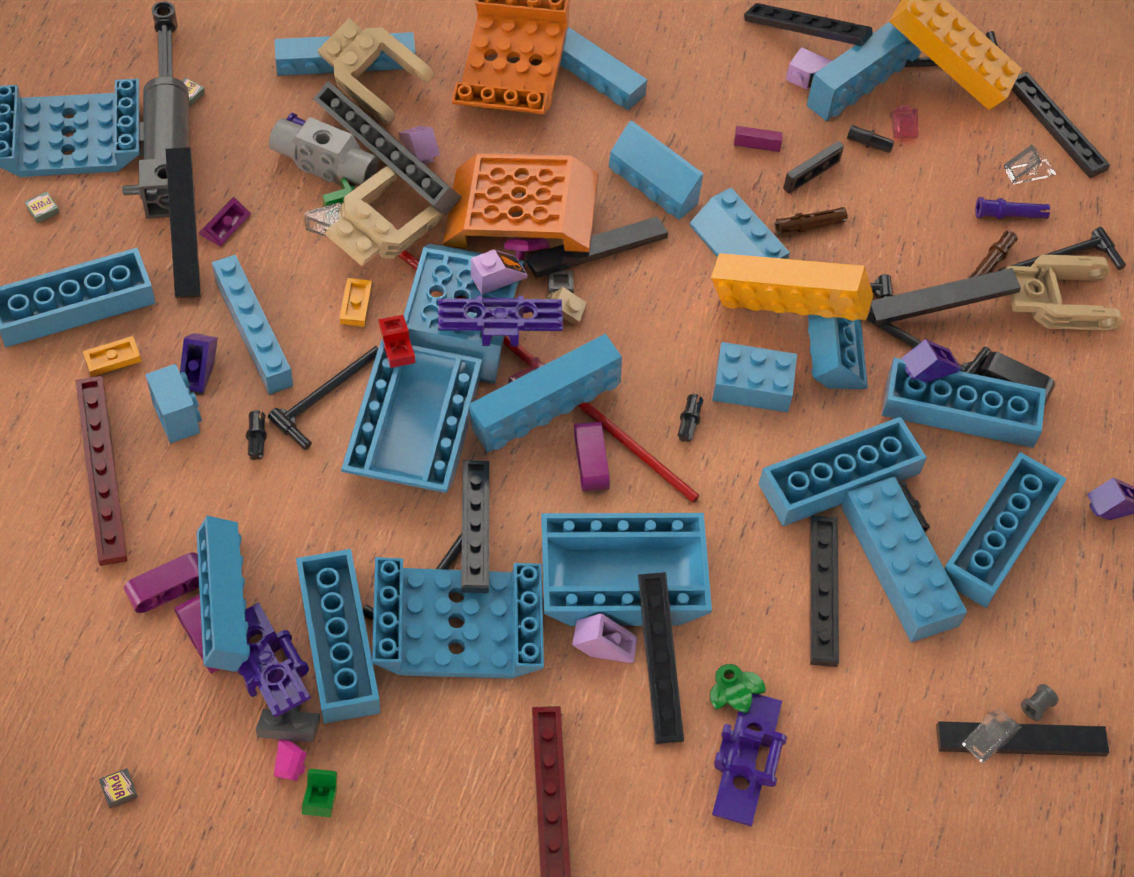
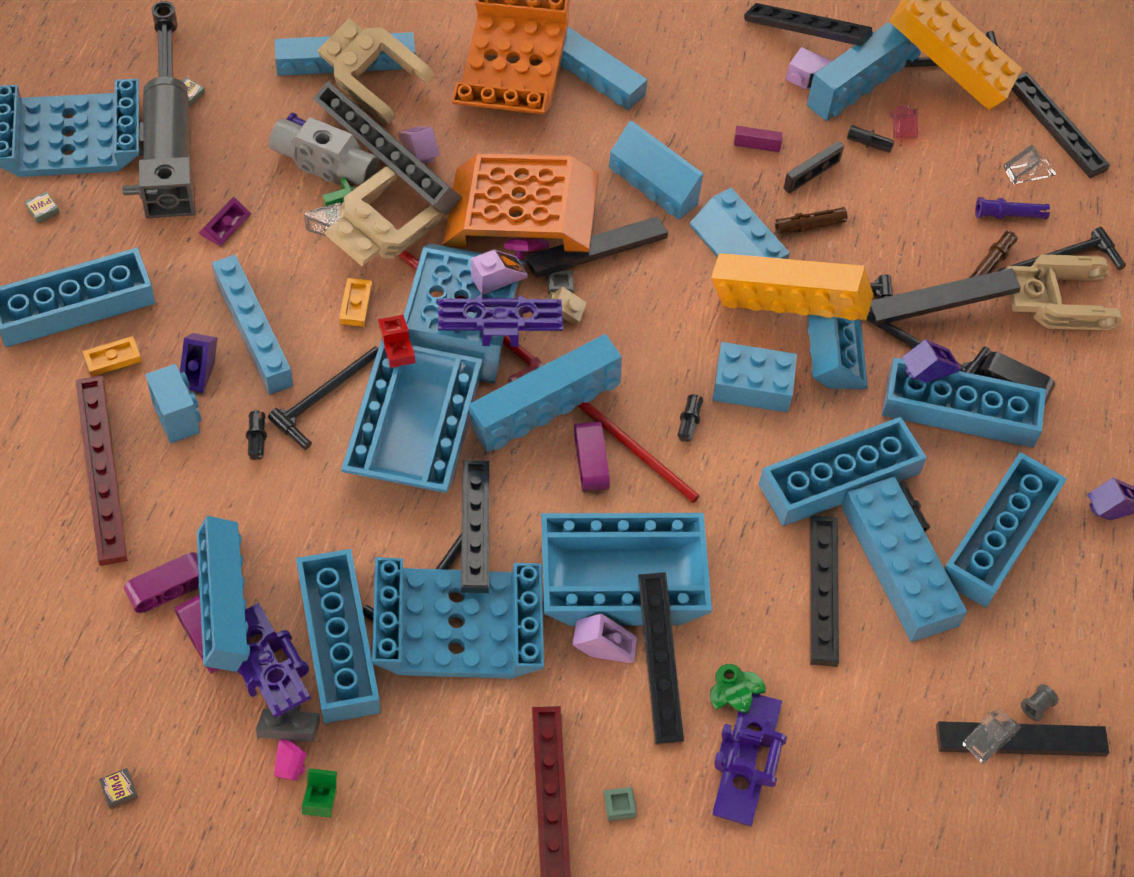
(183, 222): black tile -> none
(620, 804): none -> sand green tile

